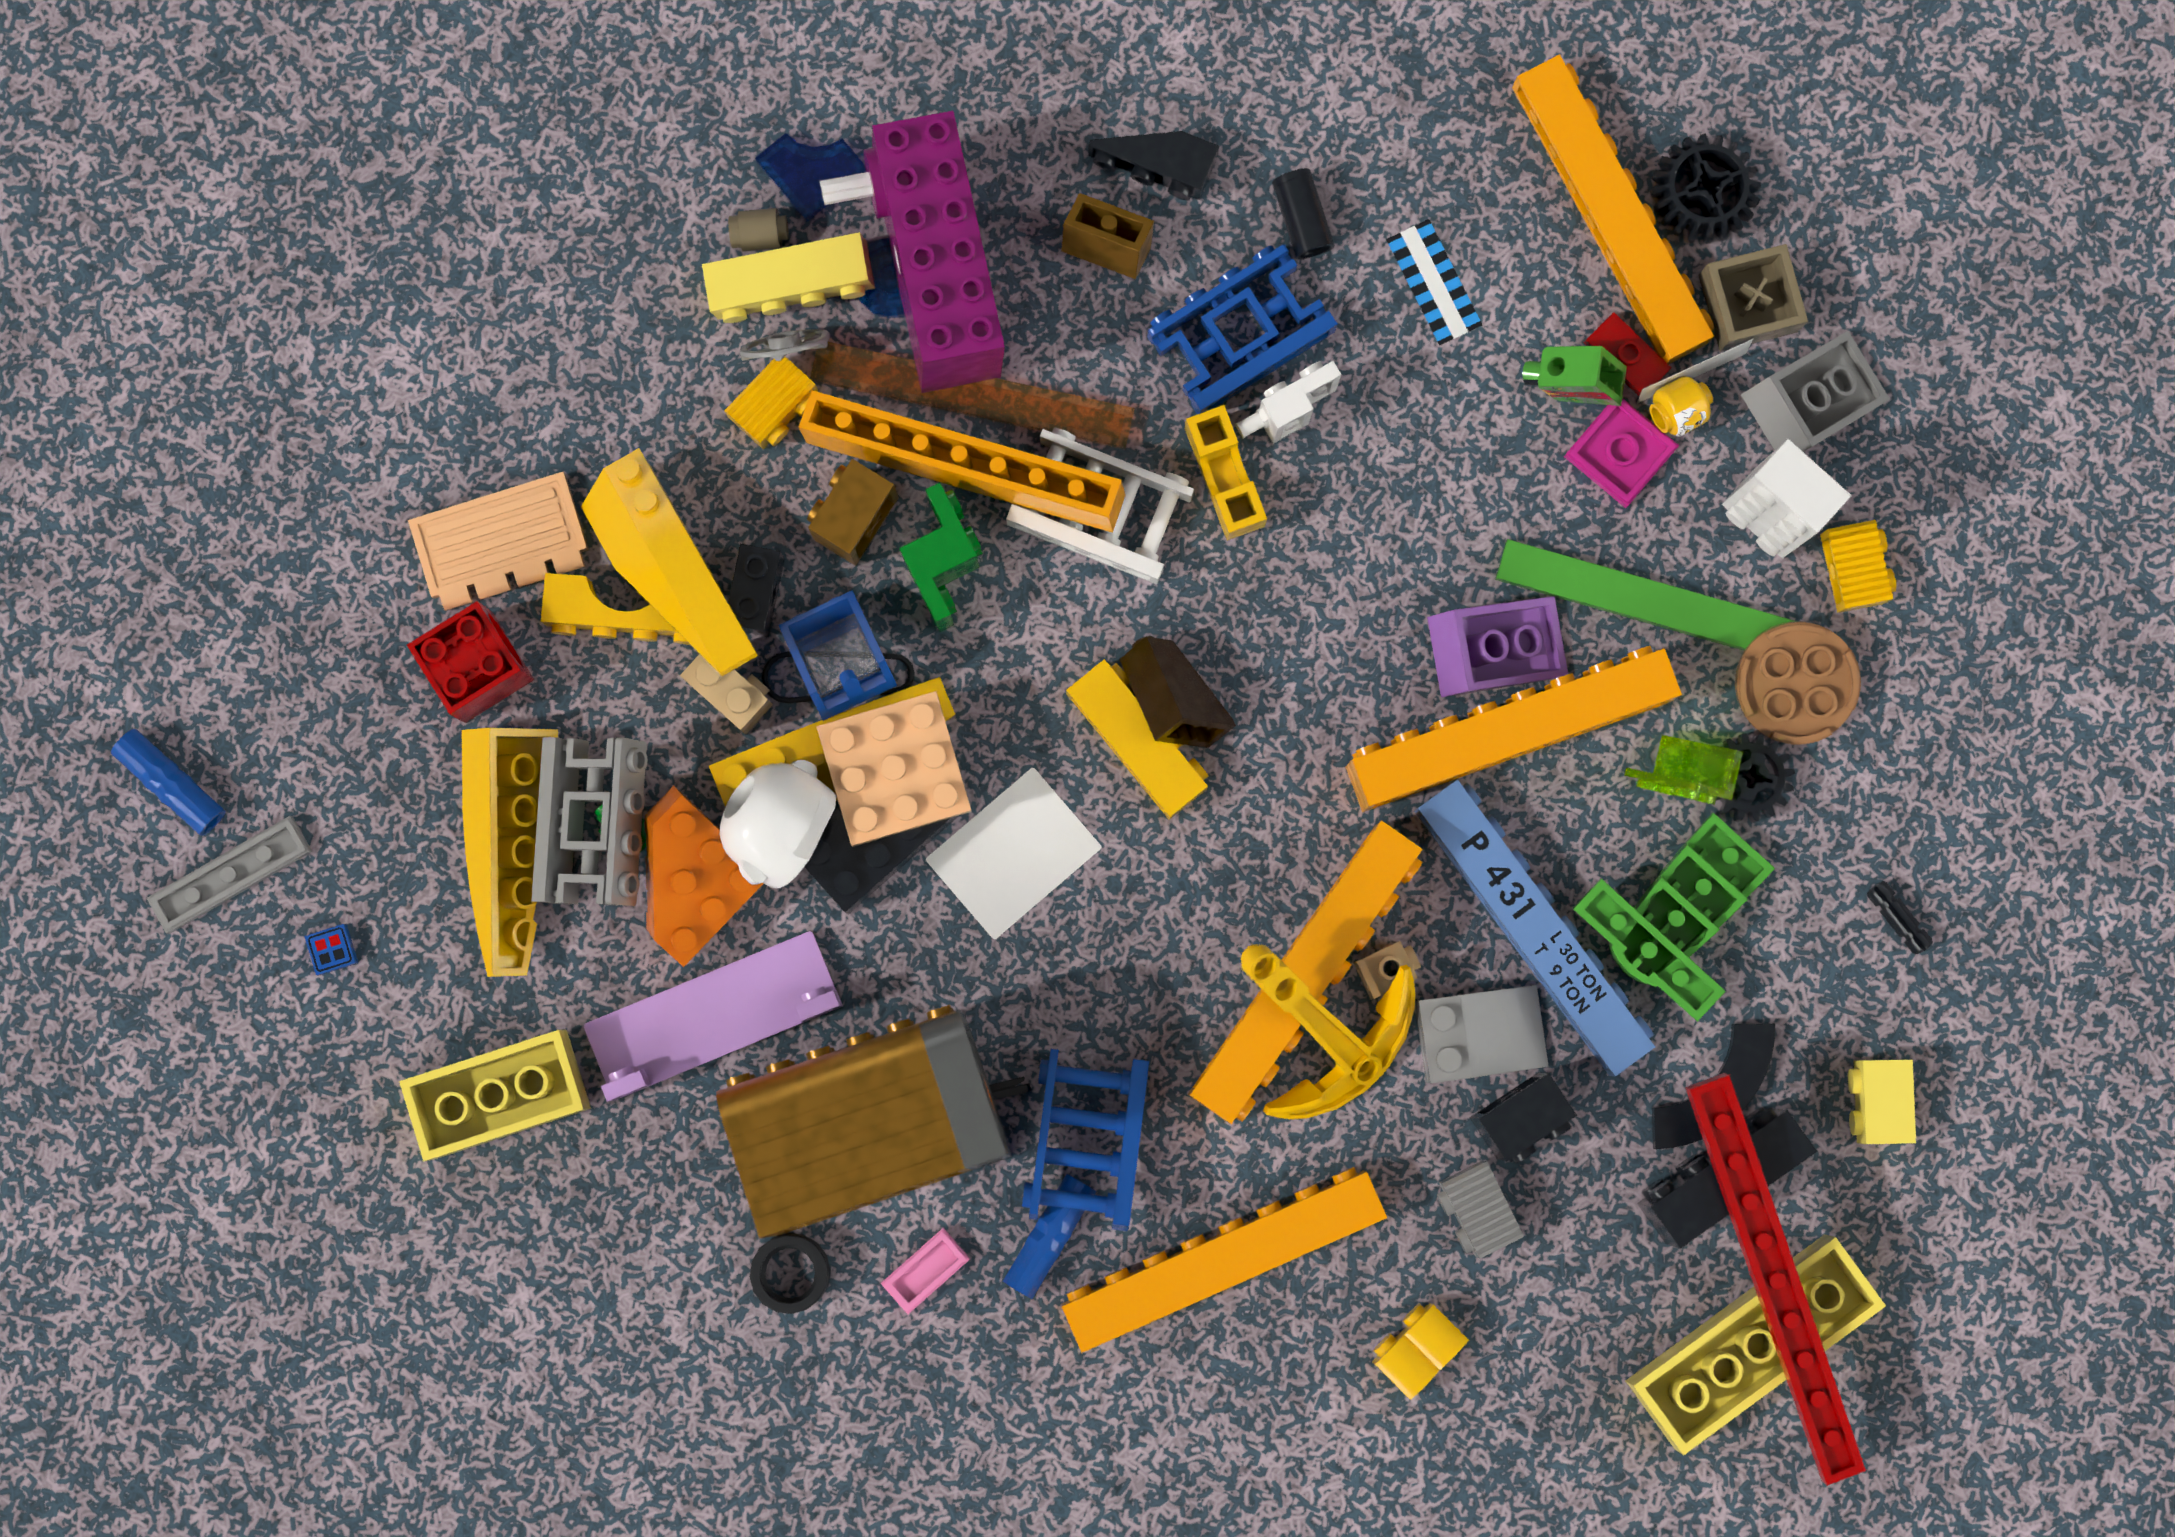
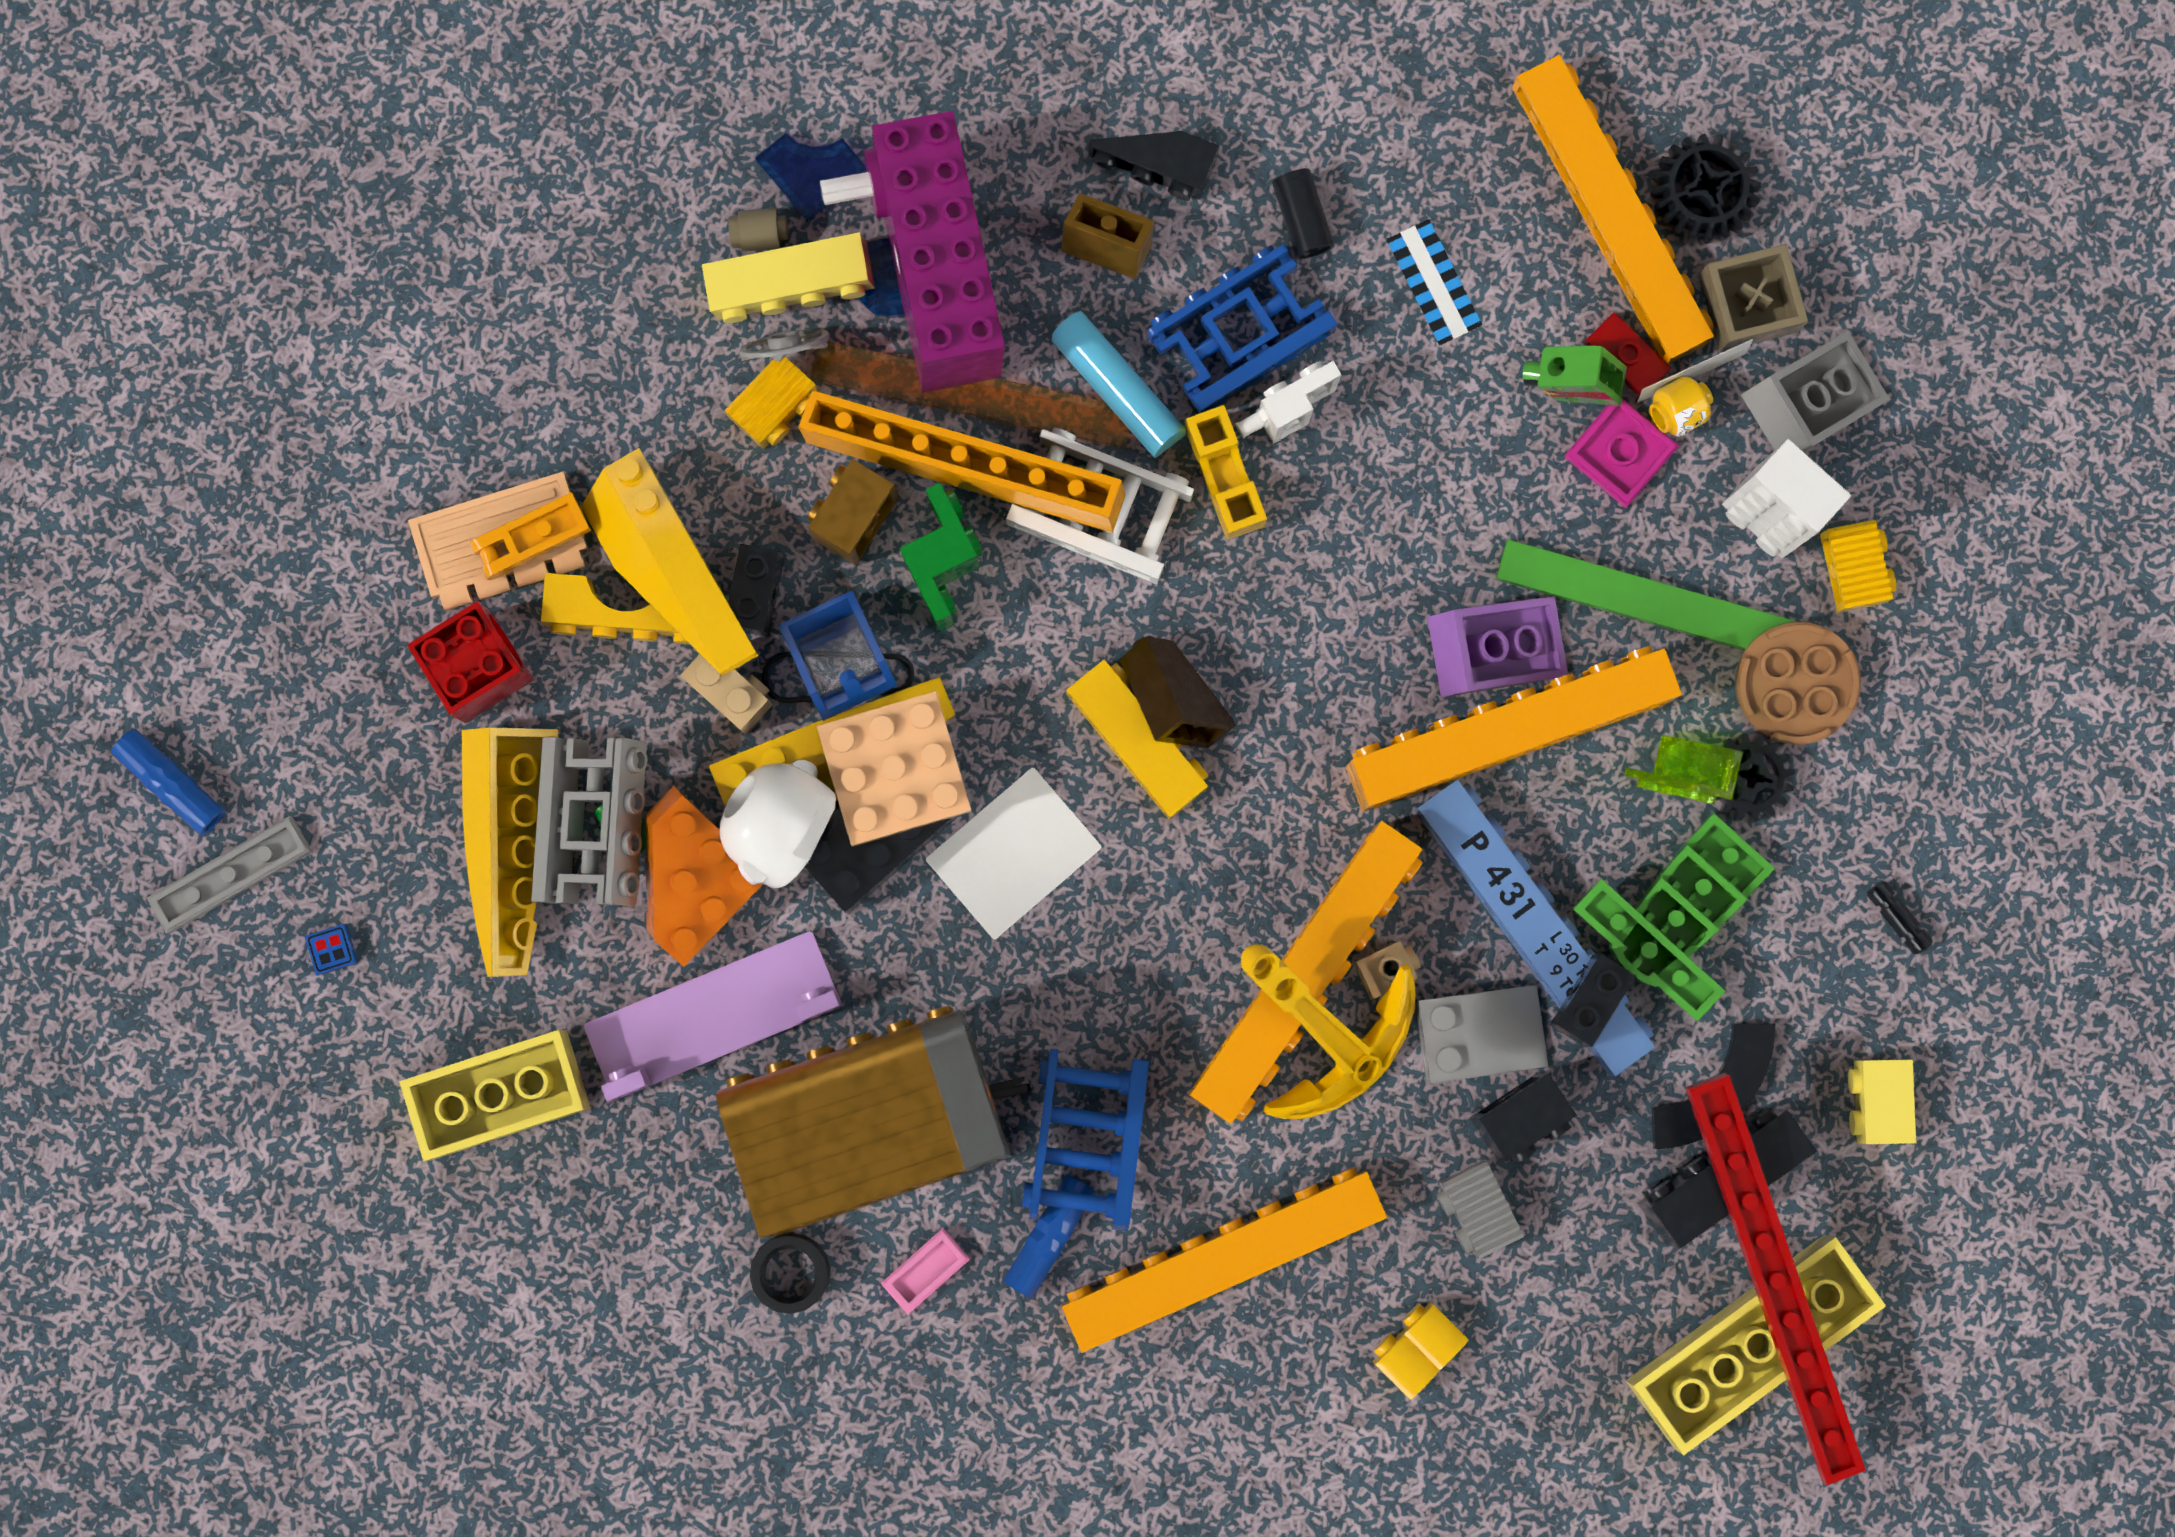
(531, 535): none -> light orange plate
(1117, 384): none -> medium azure brick
(1593, 1000): none -> black brick

